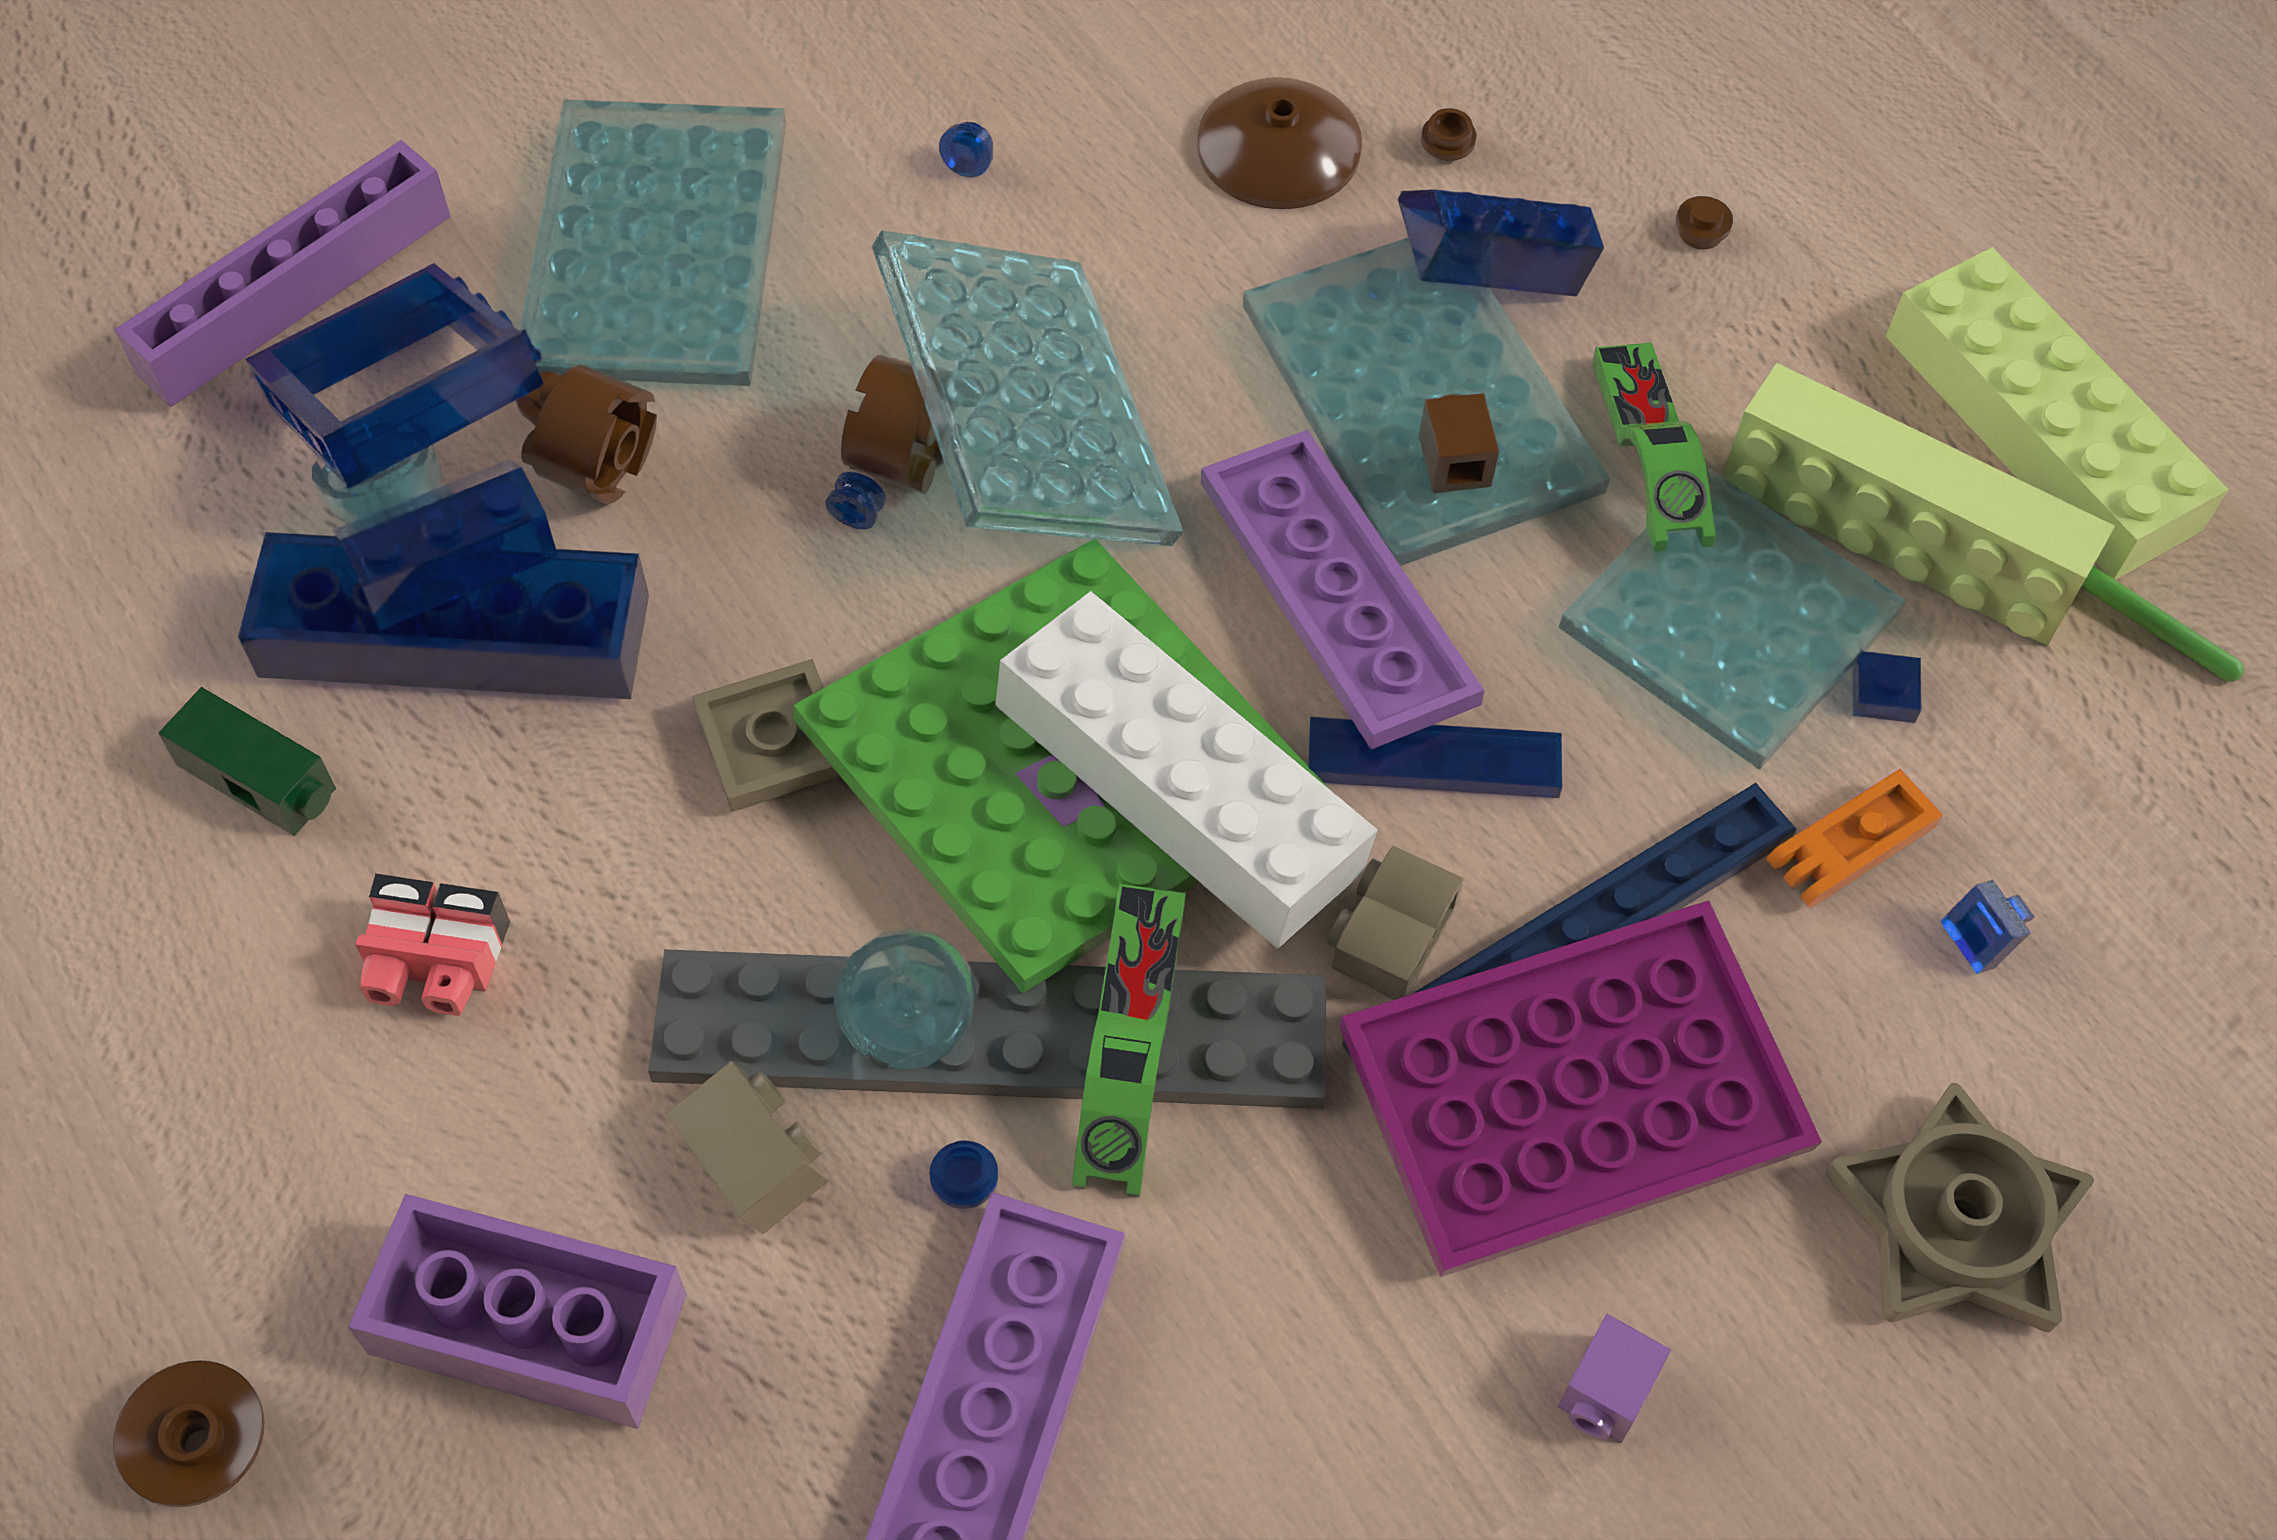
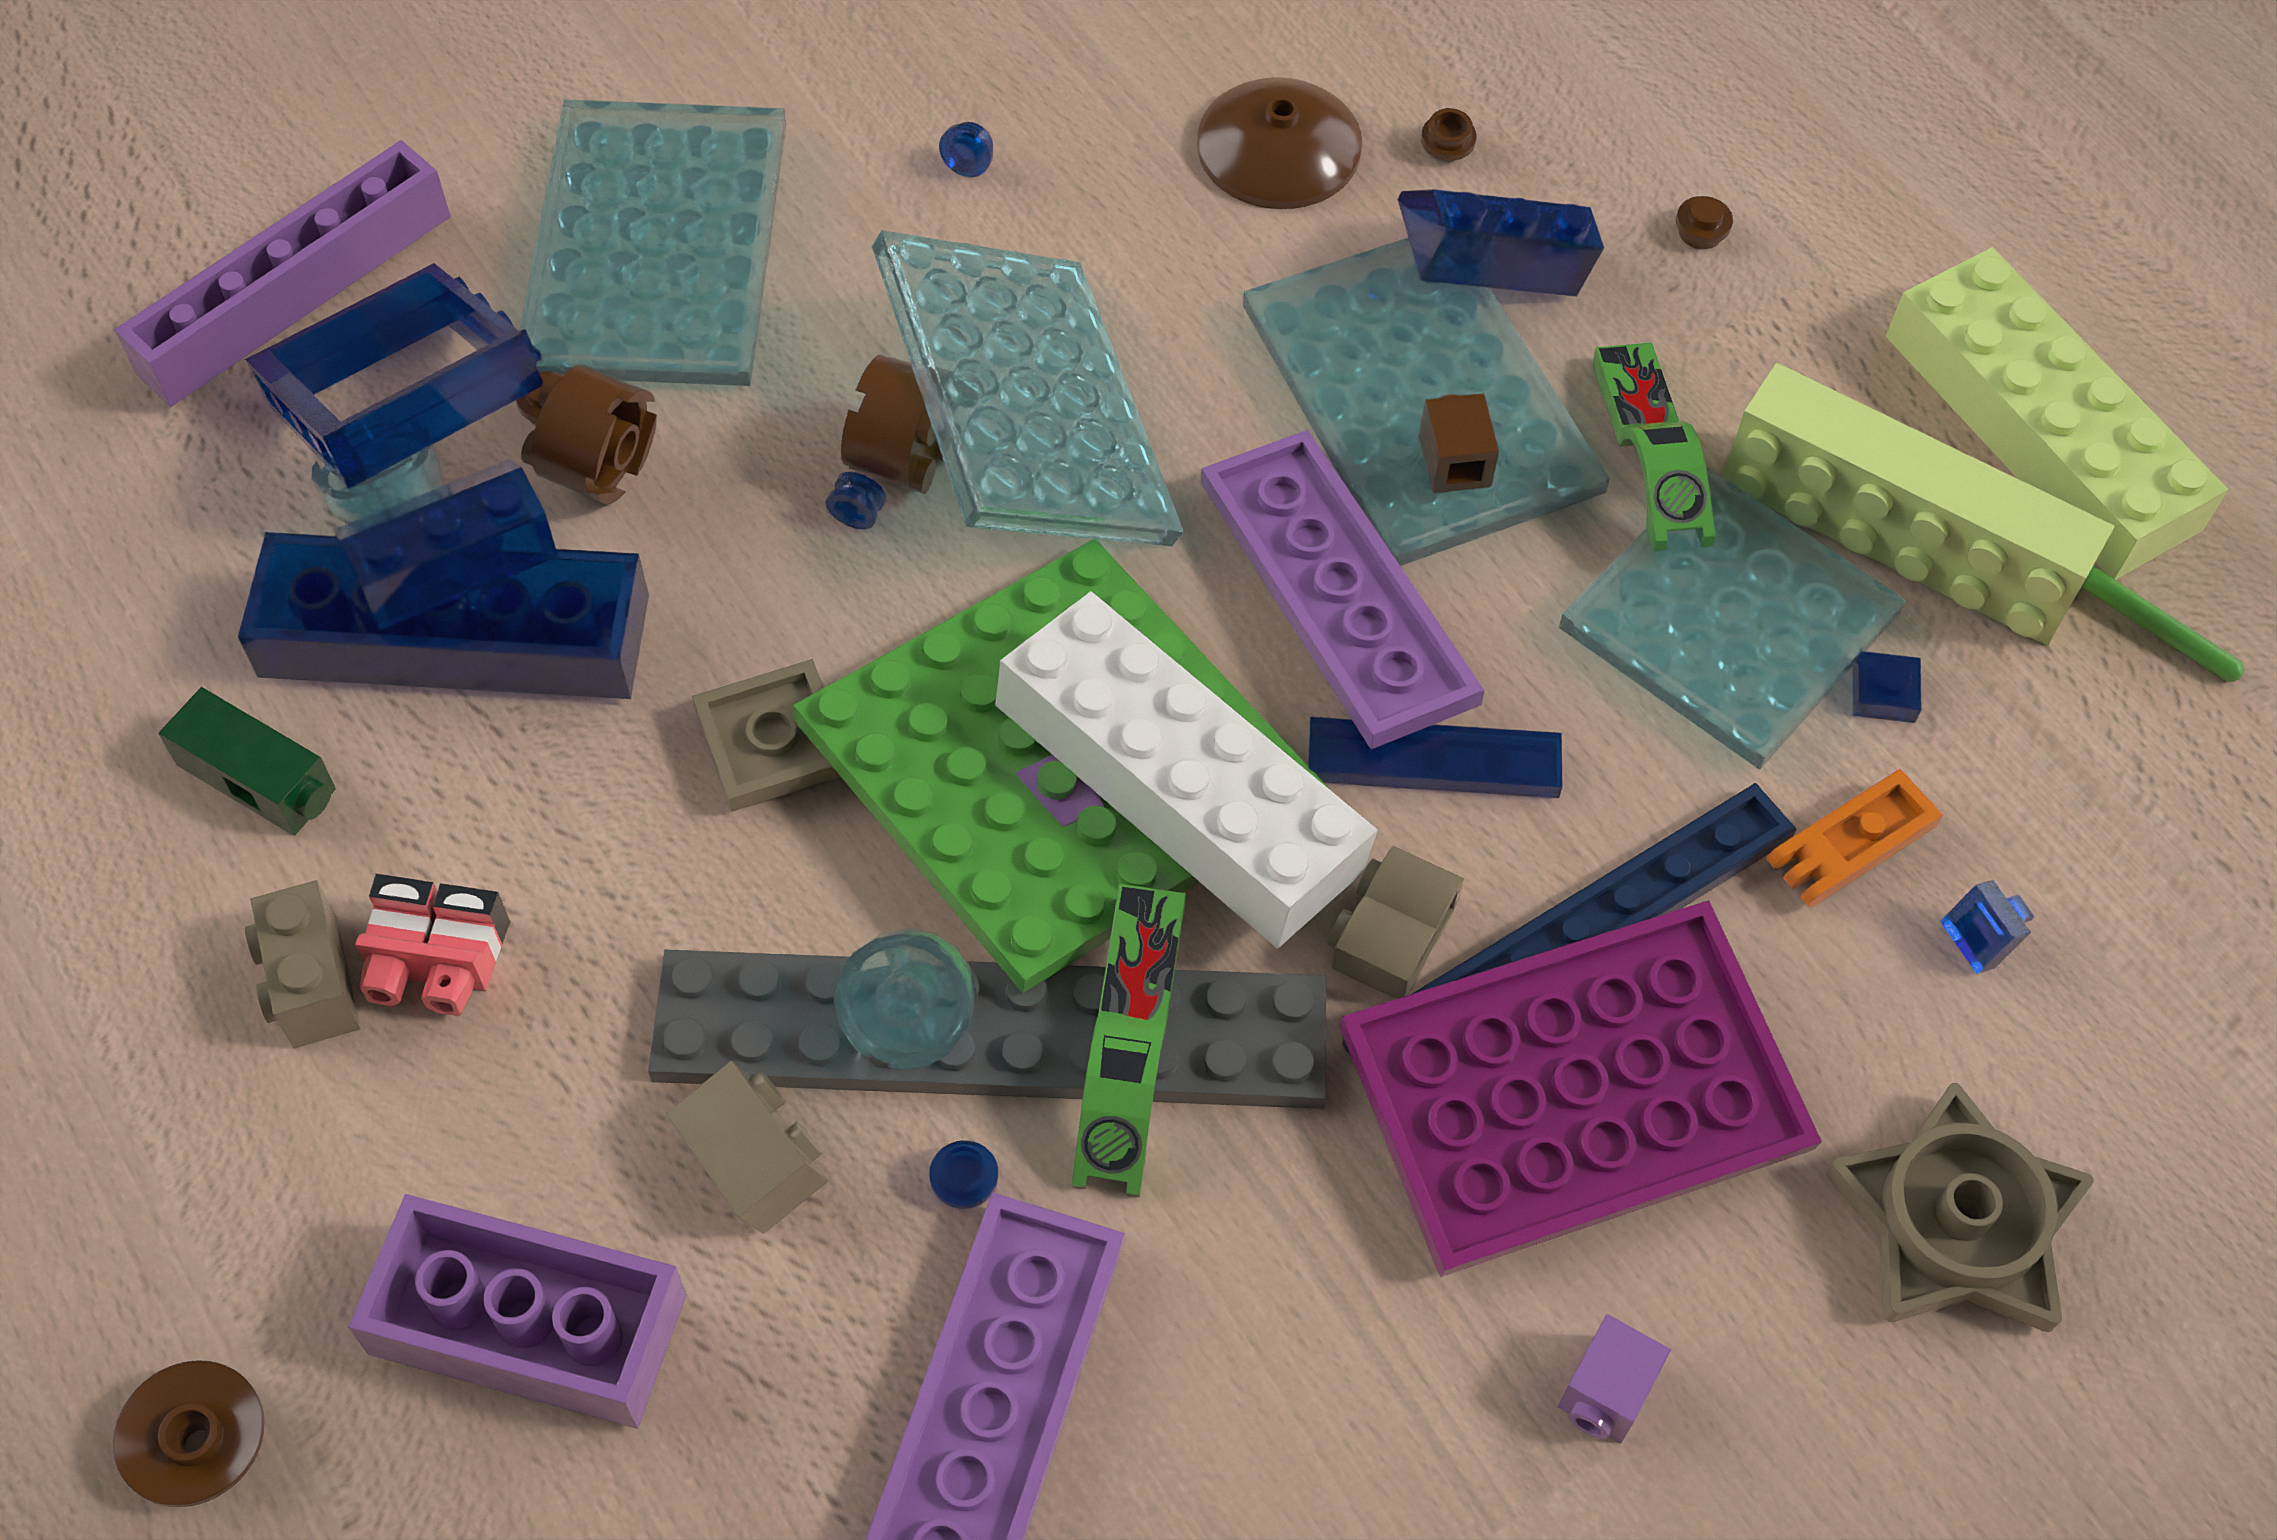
(302, 964): none -> dark tan brick

